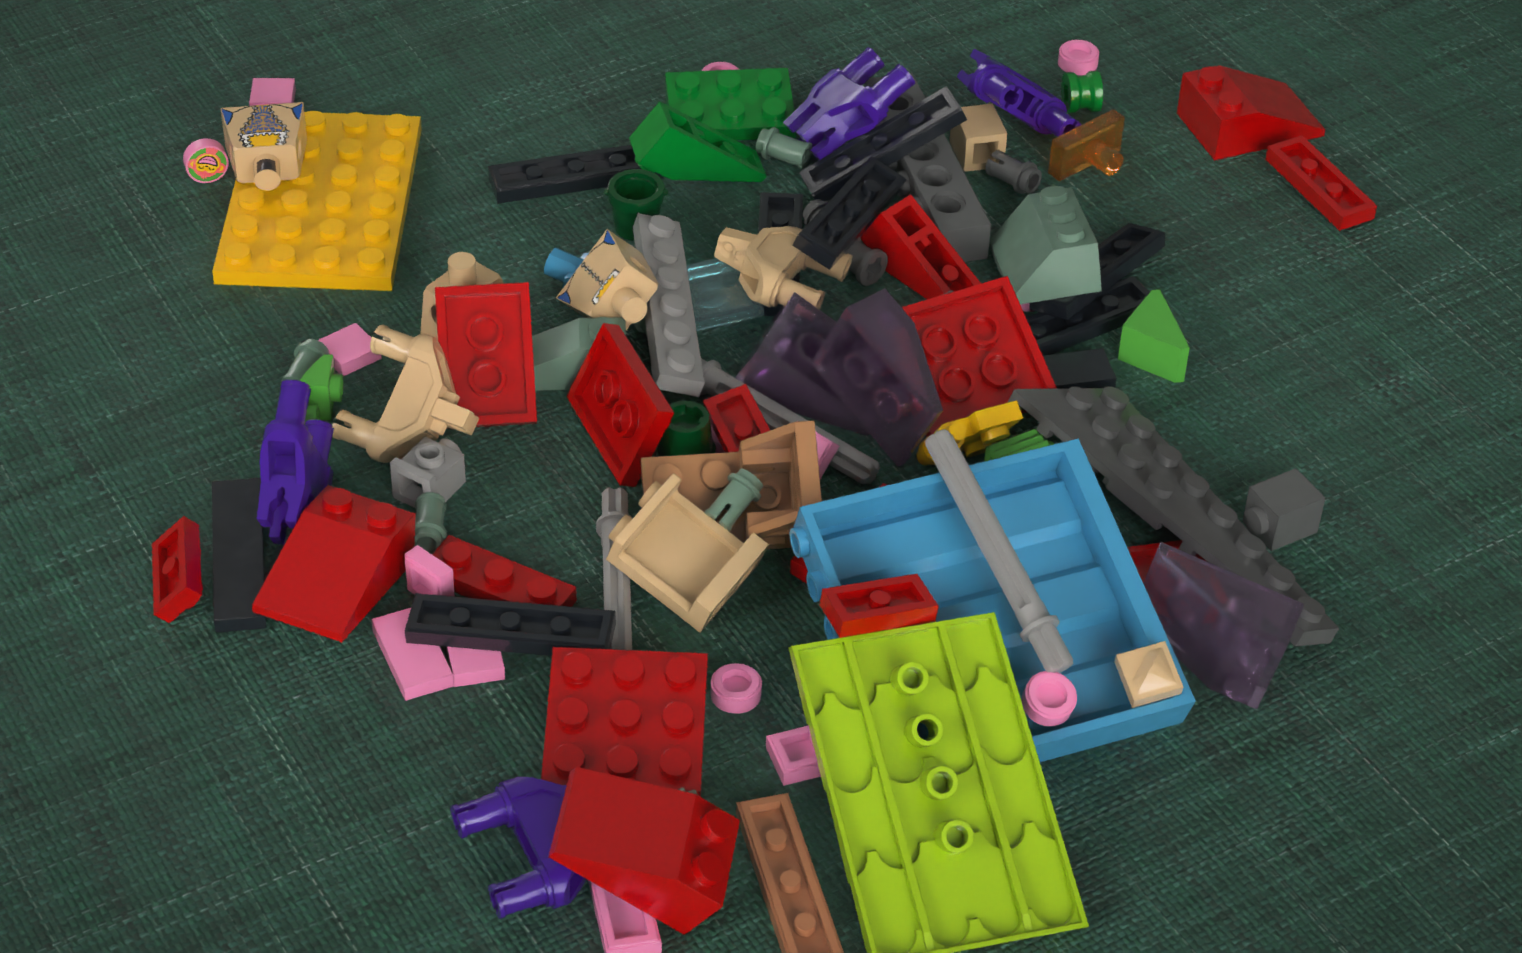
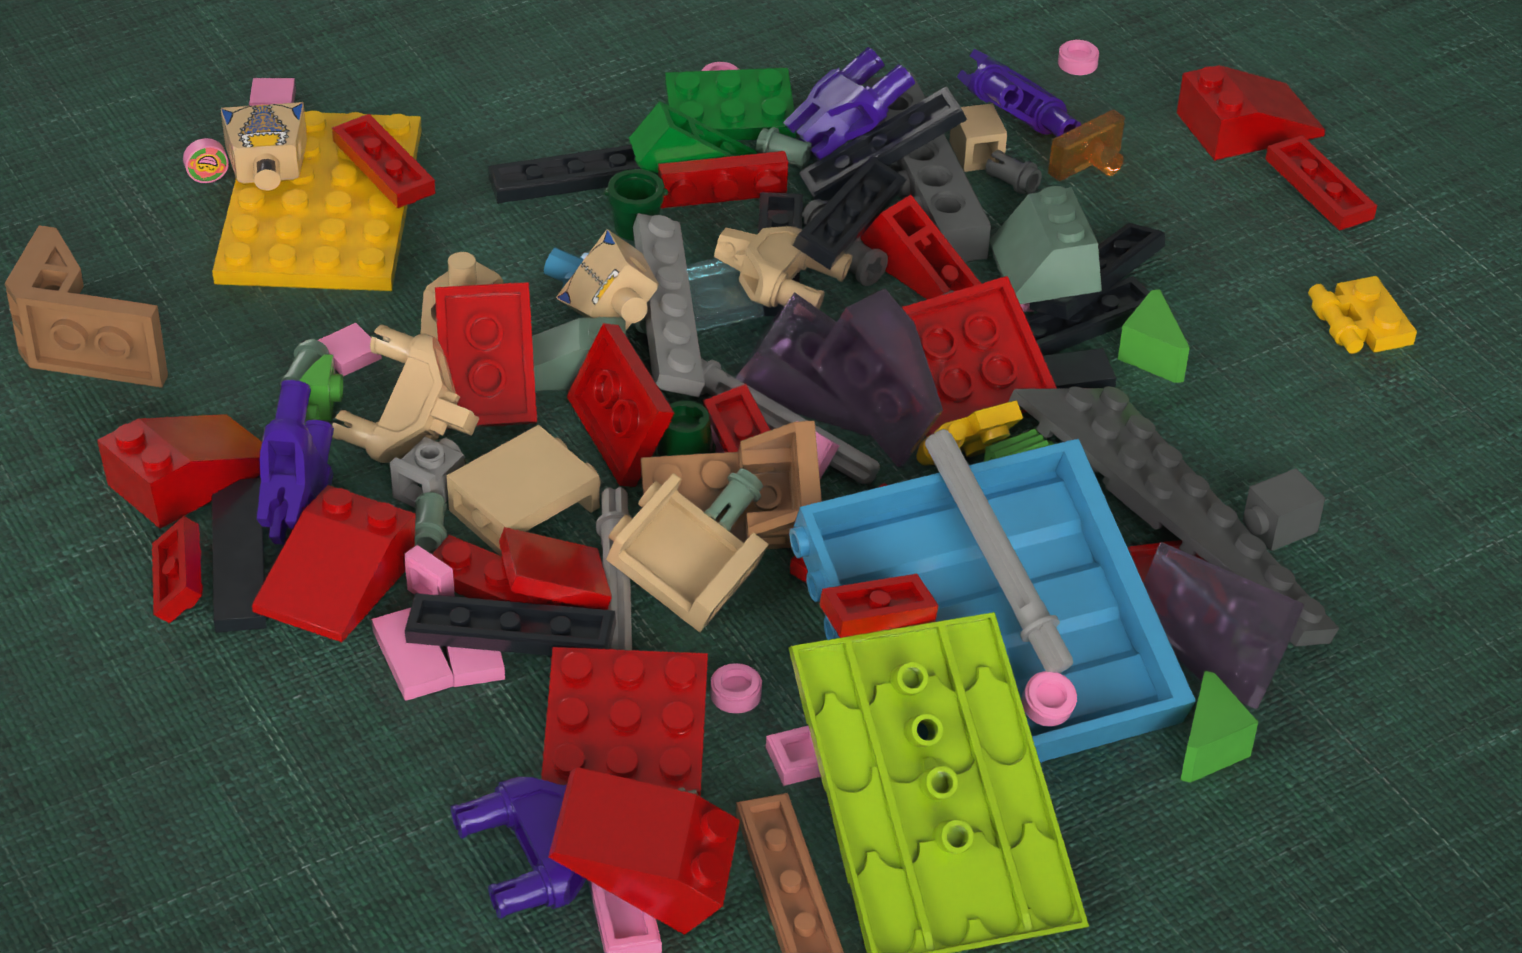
(77, 331): none -> medium nougat bracket
(177, 462): none -> red slope
(383, 160): none -> red plate
(520, 486): none -> tan panel
(554, 569): none -> red tile
(723, 178): none -> red plate
(1082, 91): green wheel -> none
(1148, 674): tan tile -> none
(1220, 731): none -> bright green slope
(1370, 312): none -> yellow plate

